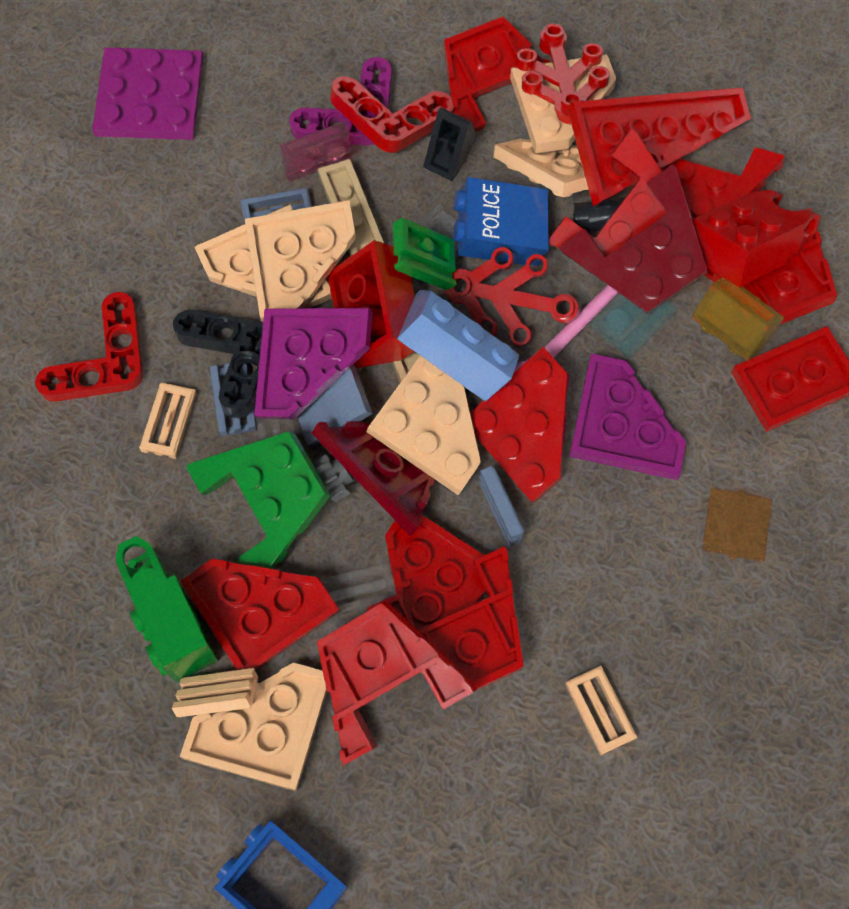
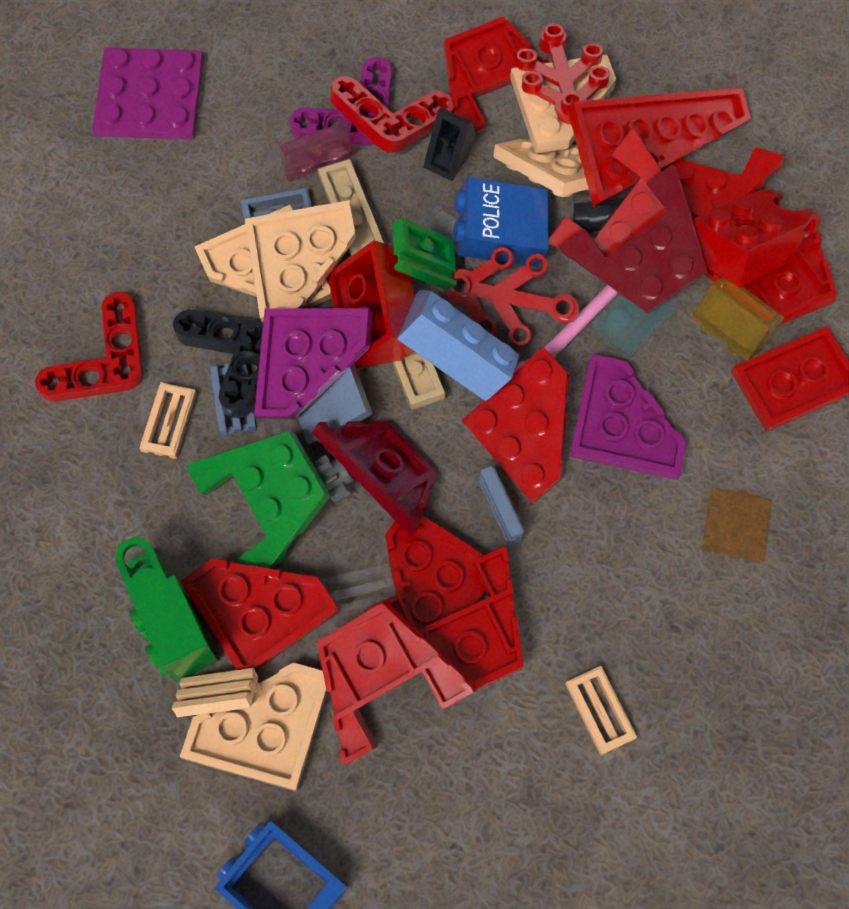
(430, 425): light nougat plate -> none

